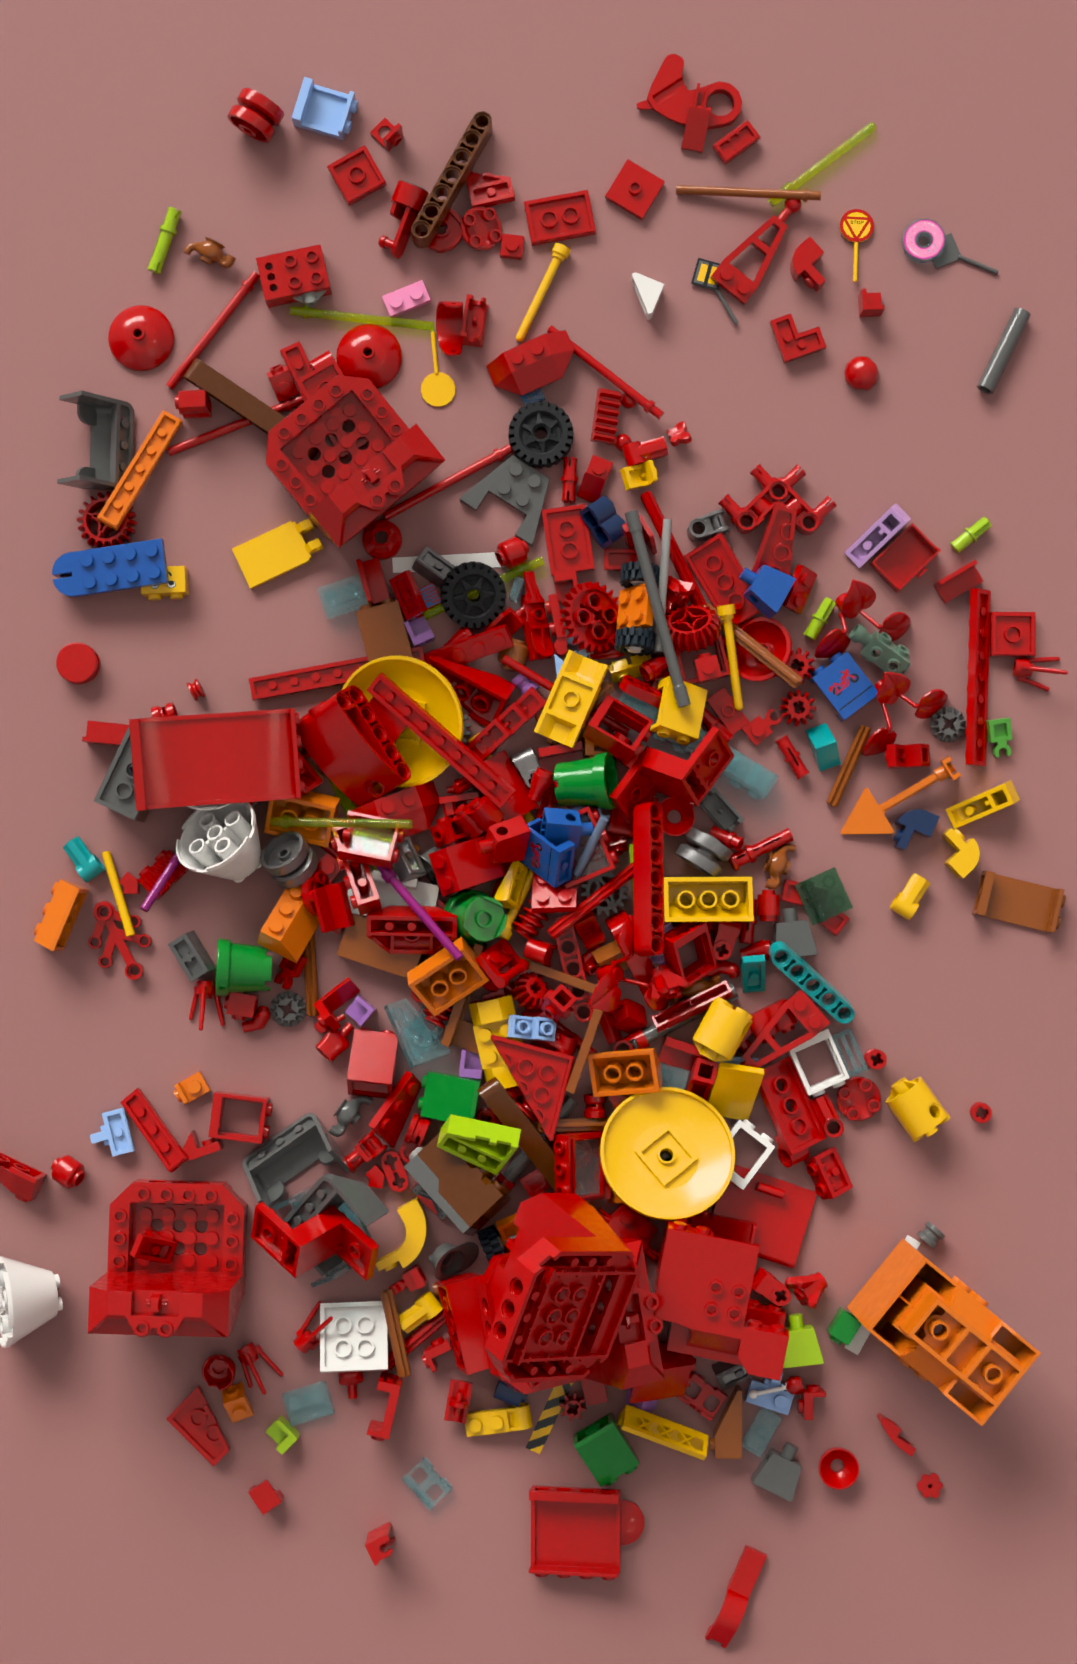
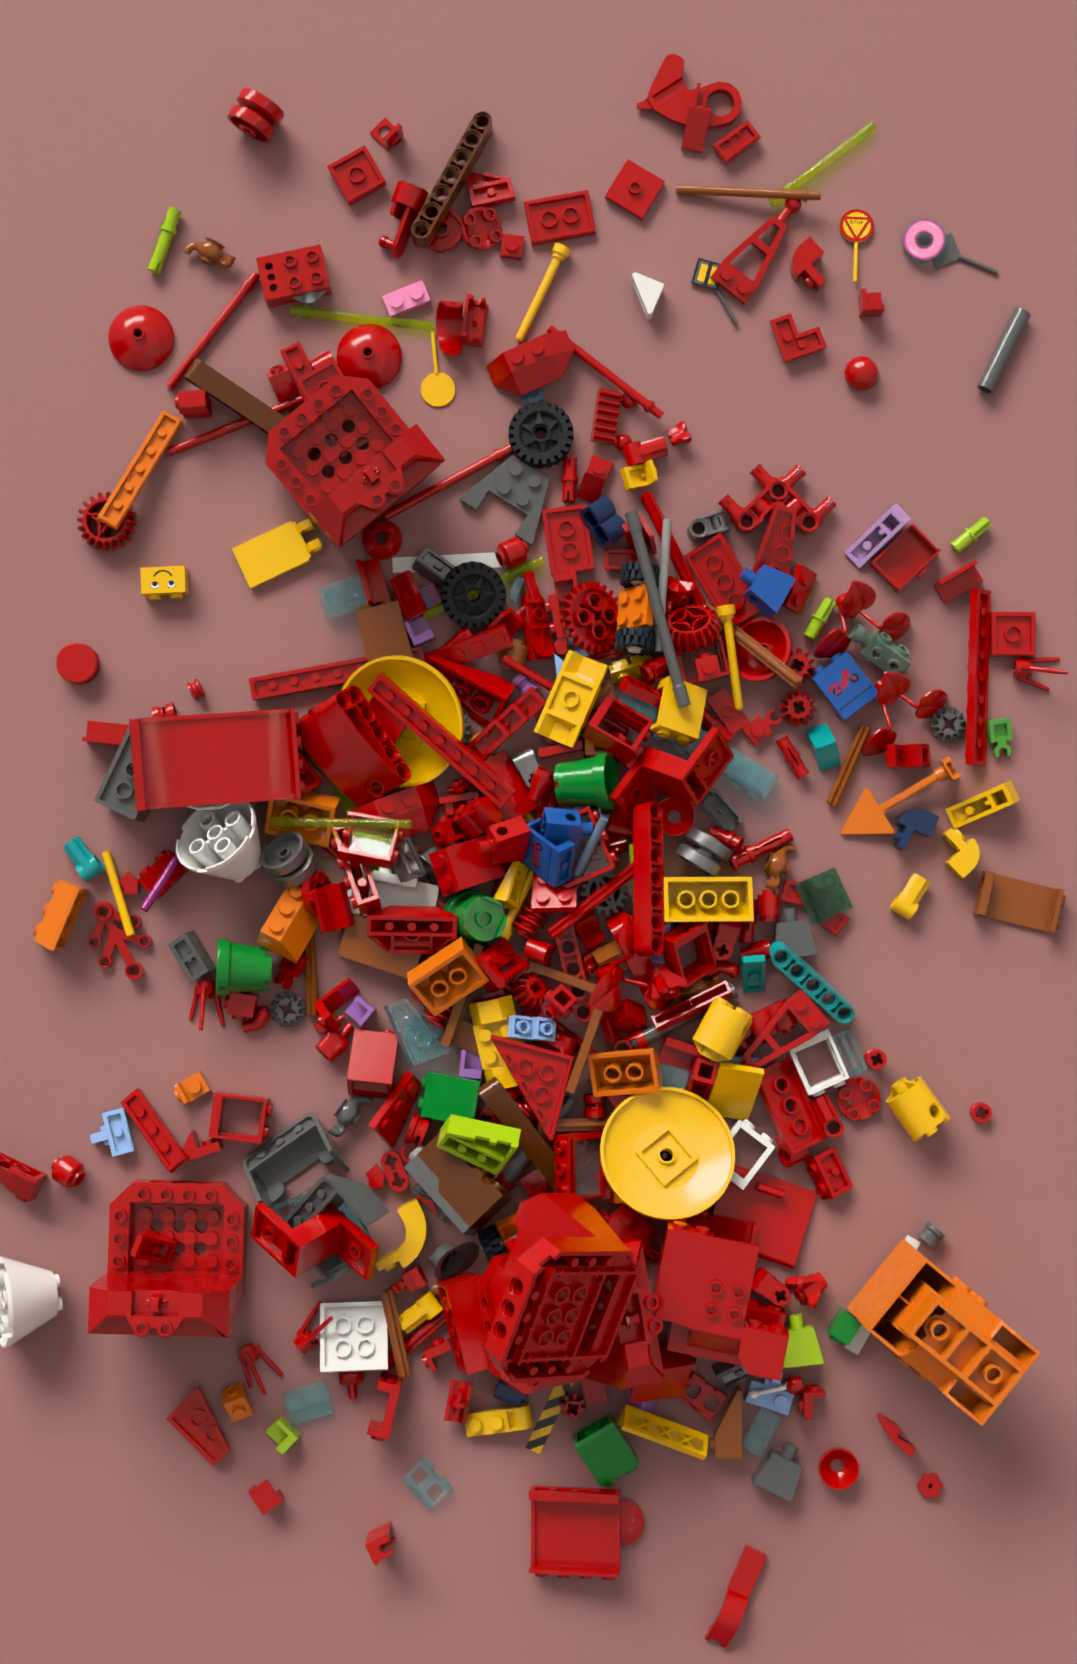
(110, 440): dark grey windscreen -> none
(111, 568): blue plate -> none
(219, 1371): red hair -> none
(324, 110): light blue panel -> none
(329, 867): red plate -> none
(365, 1150): red connector -> none
(390, 876): magenta bar -> none

